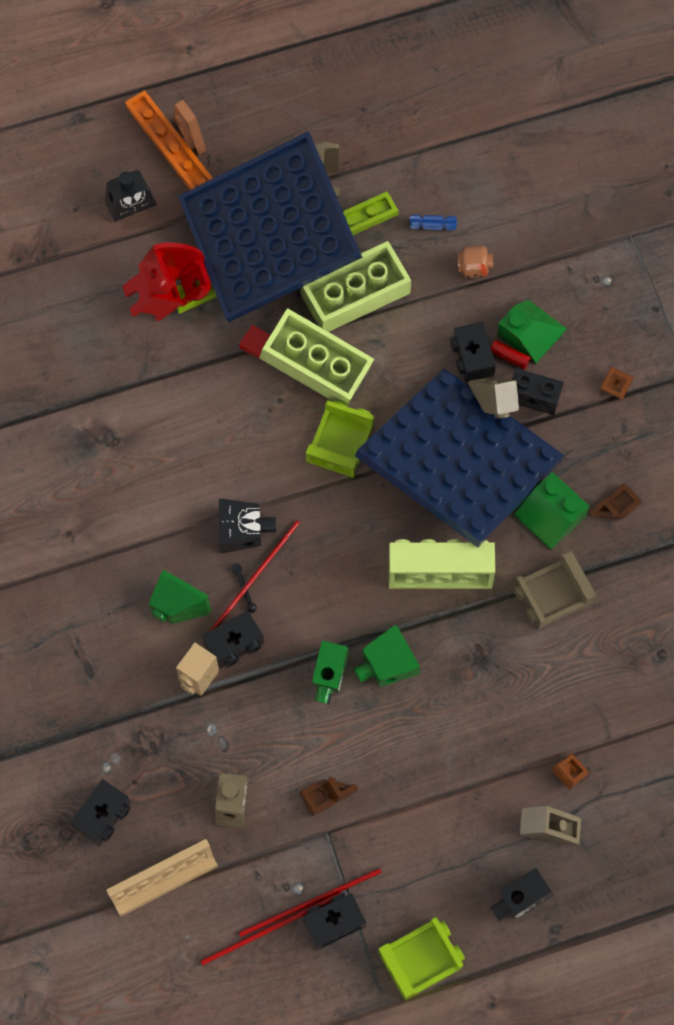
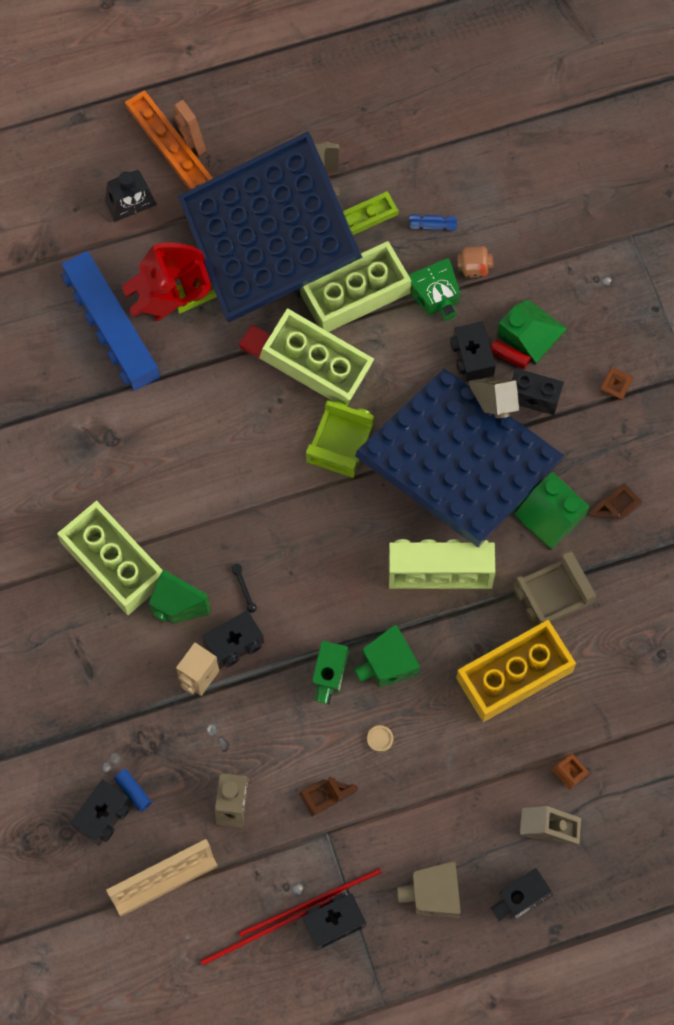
(110, 321): none -> blue brick
(111, 557): none -> yellowish green brick
(132, 790): none -> blue hinge
(242, 525): black torso -> none
(255, 575): red axle -> none
(380, 738): none -> tan piece
(422, 958): lime panel -> none
(433, 891): none -> dark tan torso
(436, 289): none -> green torso
(515, 670): none -> yellow brick

